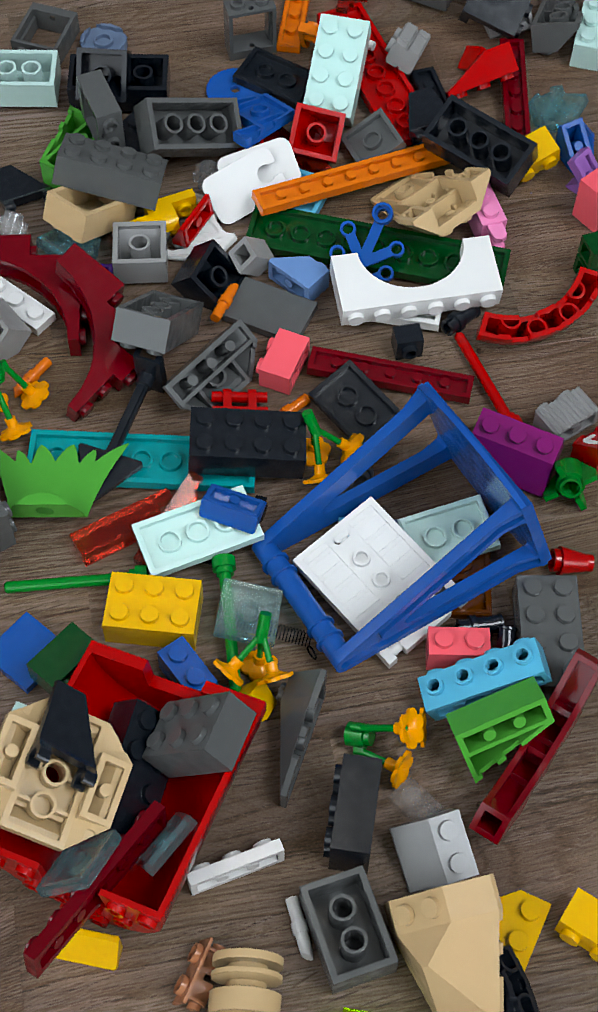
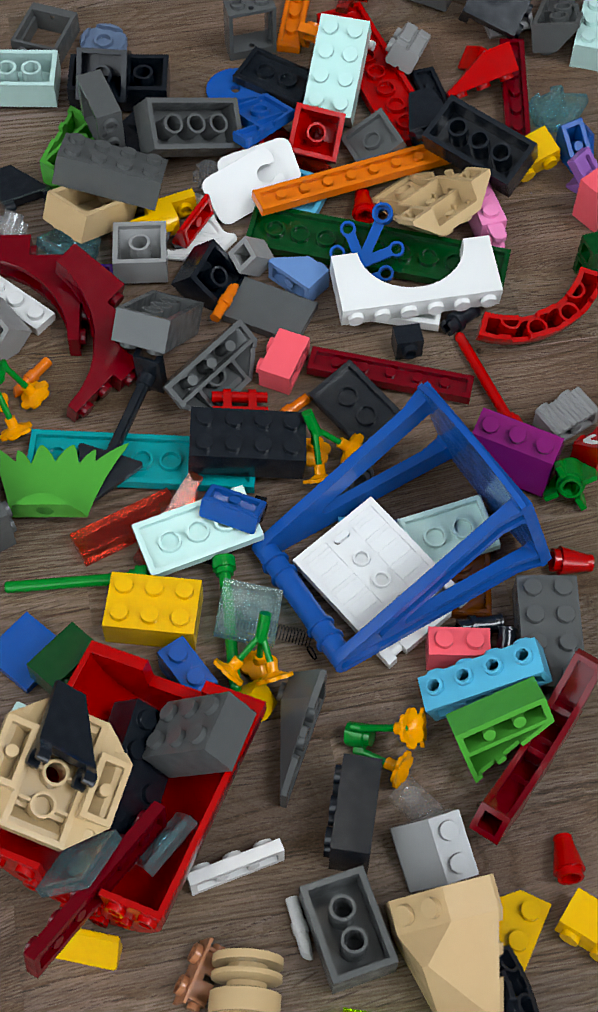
(363, 206): none -> red cone
(566, 860): none -> red cone

